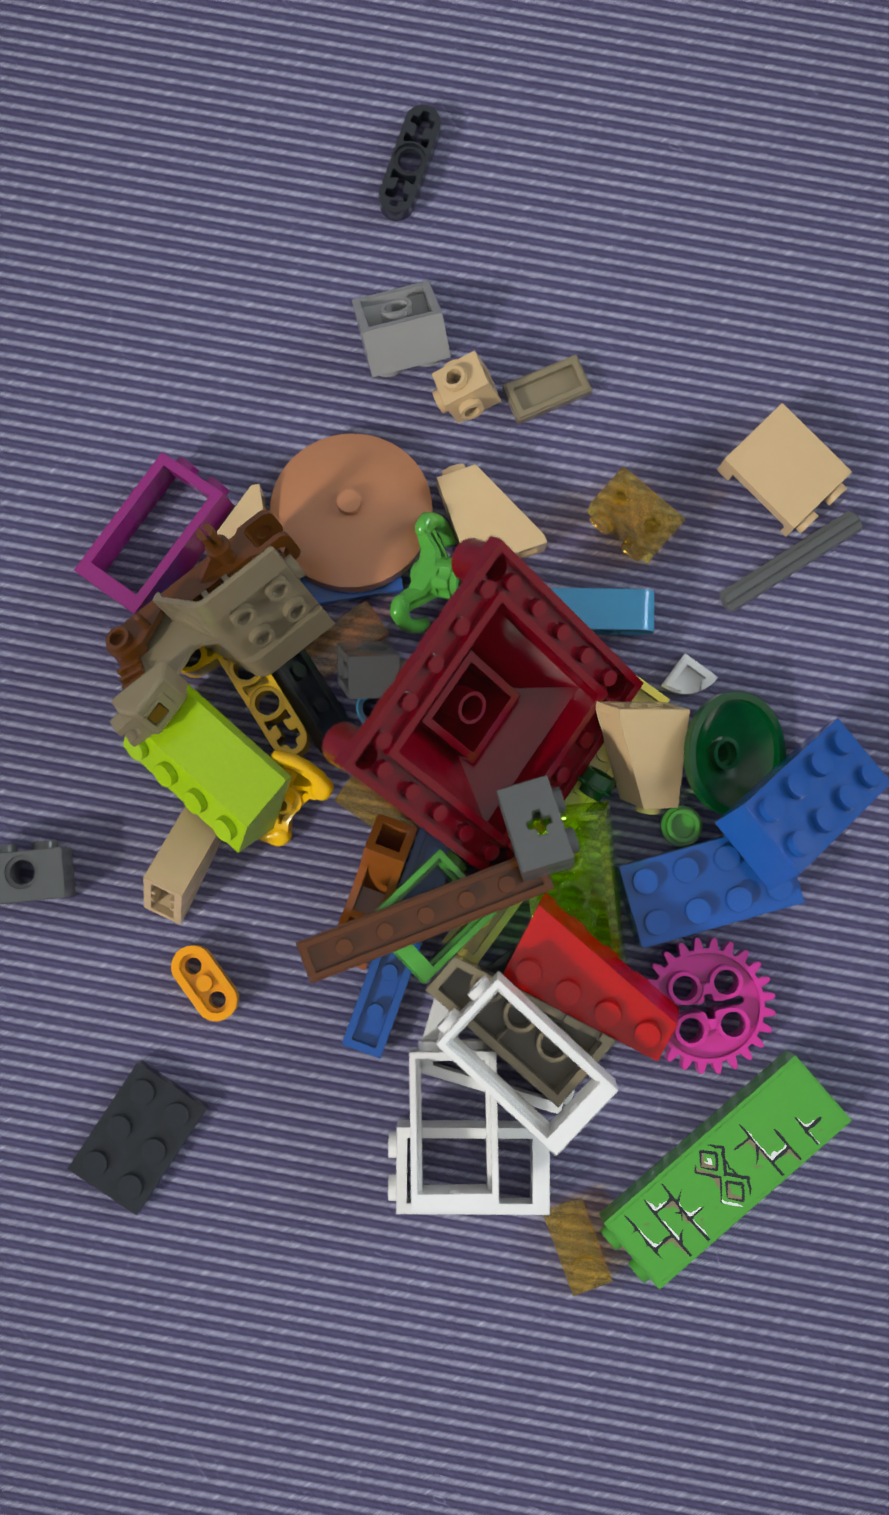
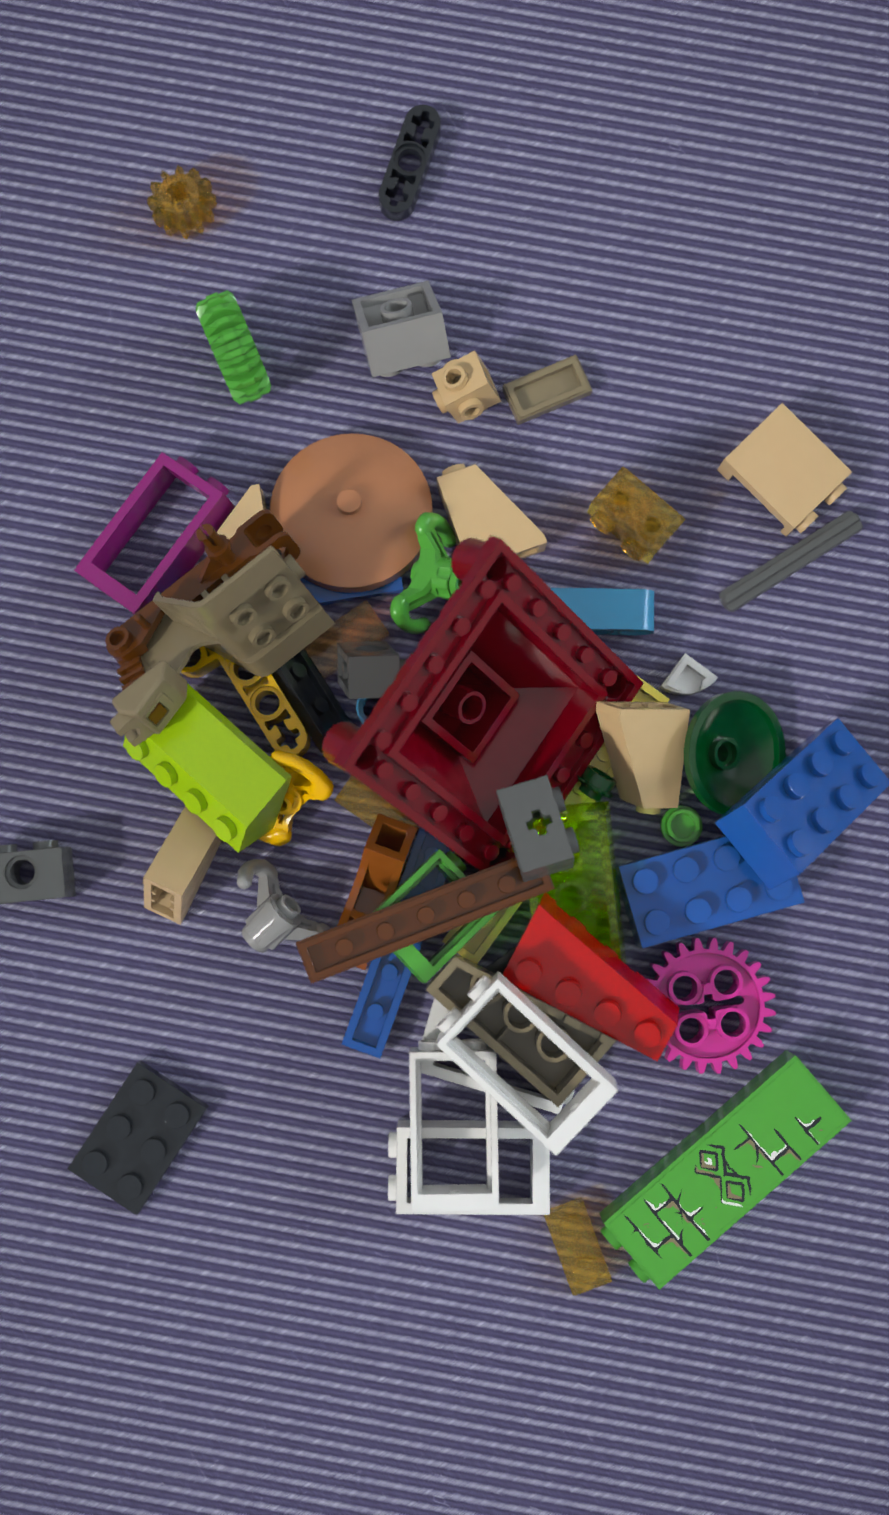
(175, 190): none -> clear yellow gear
(201, 985): light orange plate -> none
(233, 347): none -> bright green gear
(276, 914): none -> light grey piece

